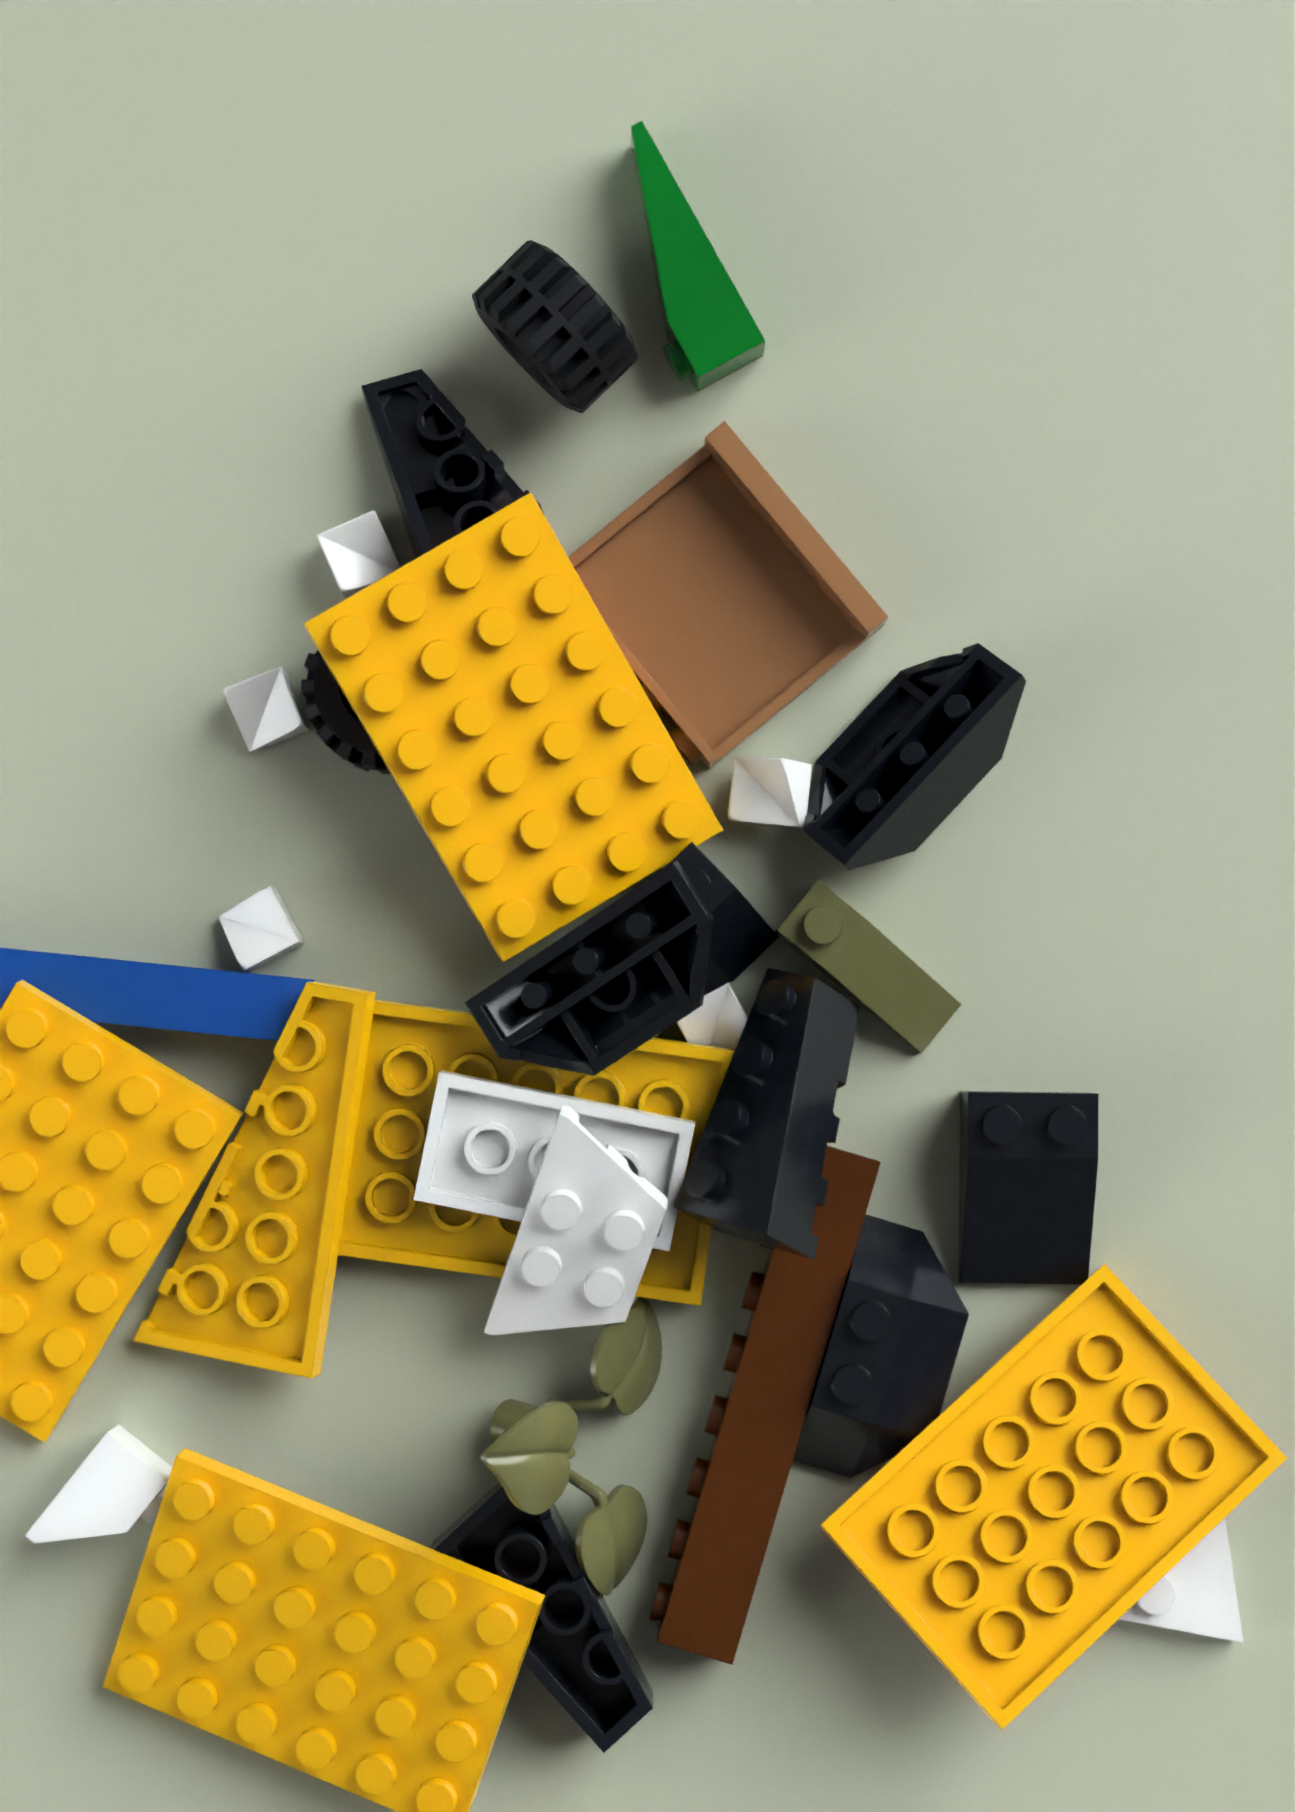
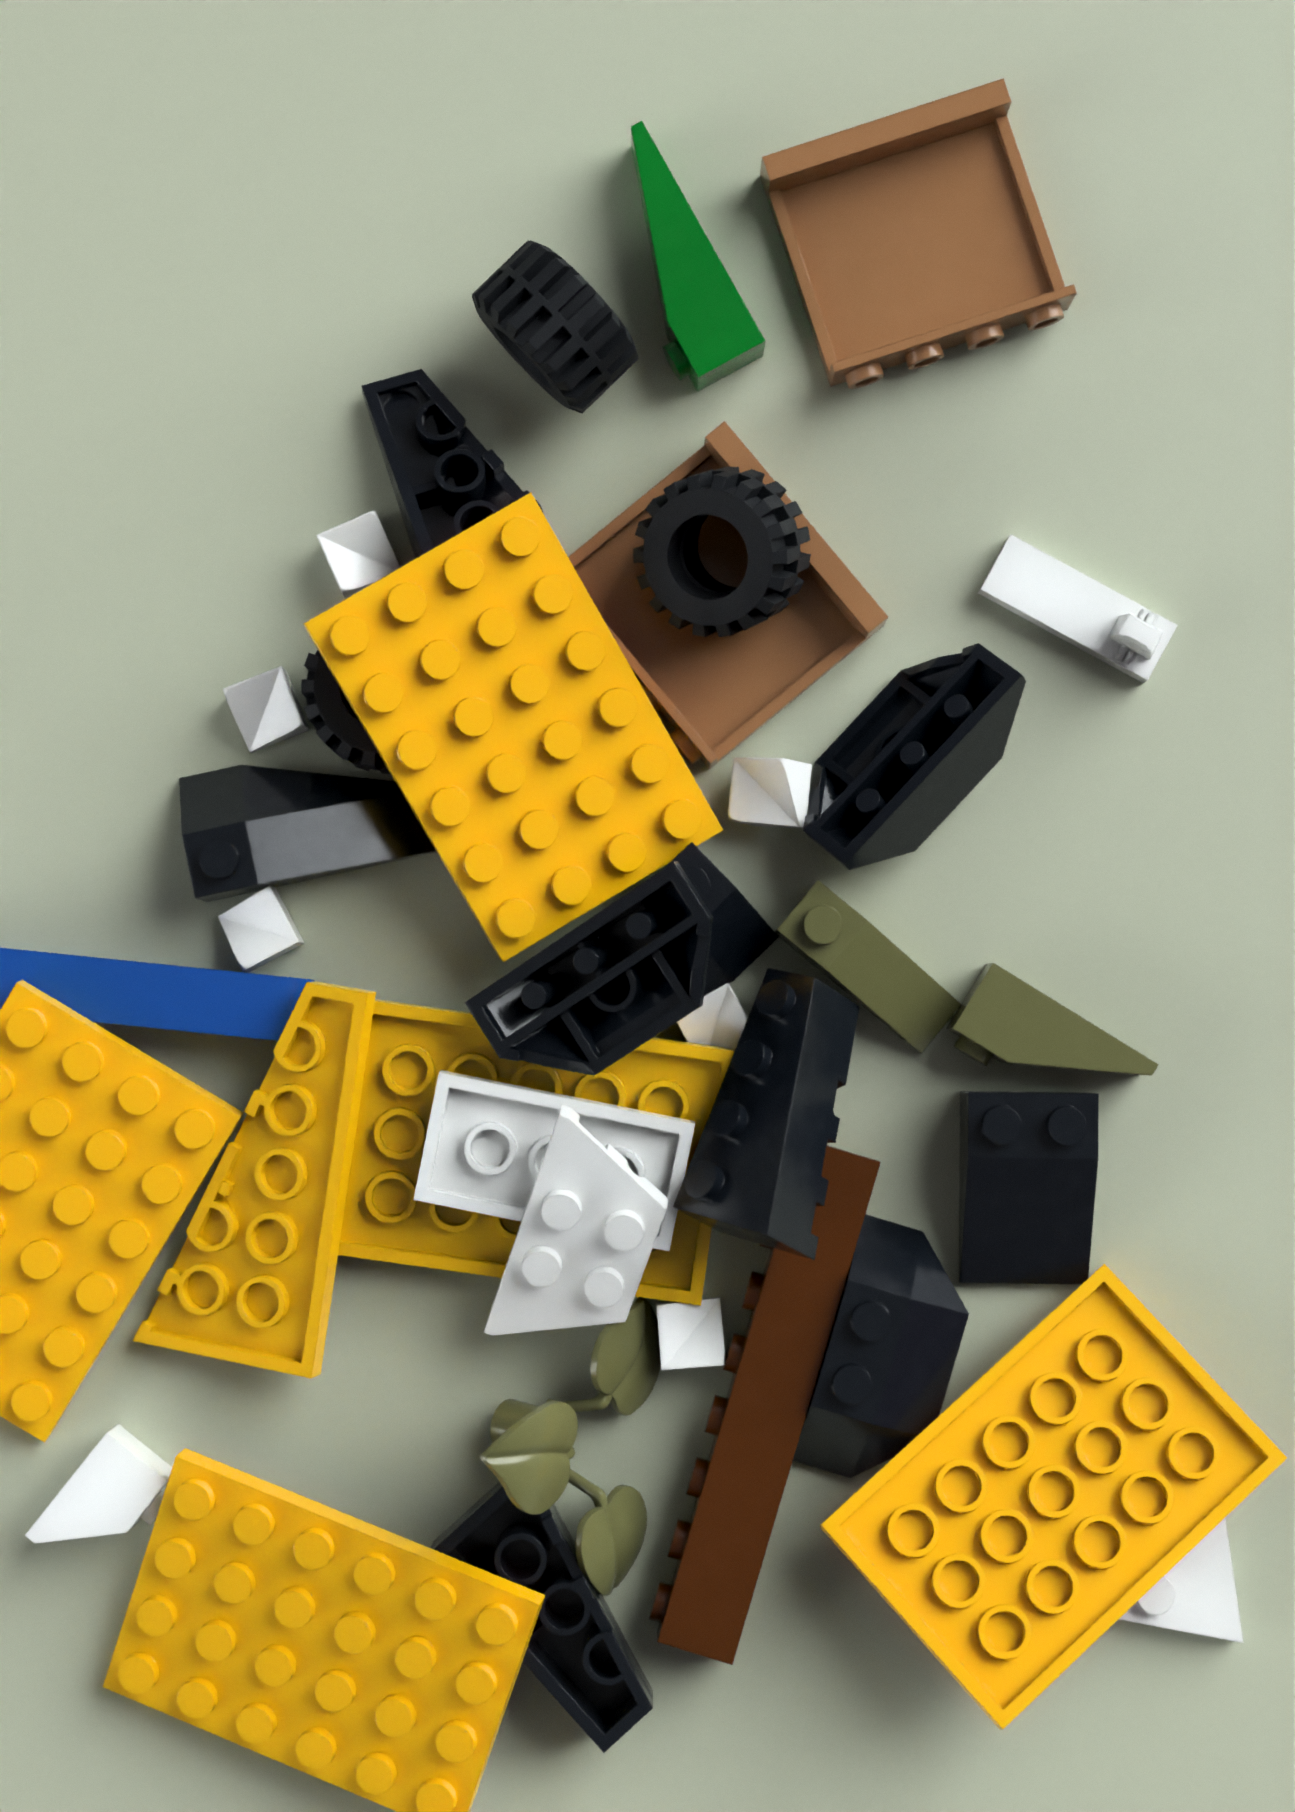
(289, 827): none -> black wedge
(674, 561): none -> black tyre
(690, 1334): none -> white slope
(914, 236): none -> medium nougat panel
(1024, 1026): none -> olive slope
(1077, 609): none -> white hinge

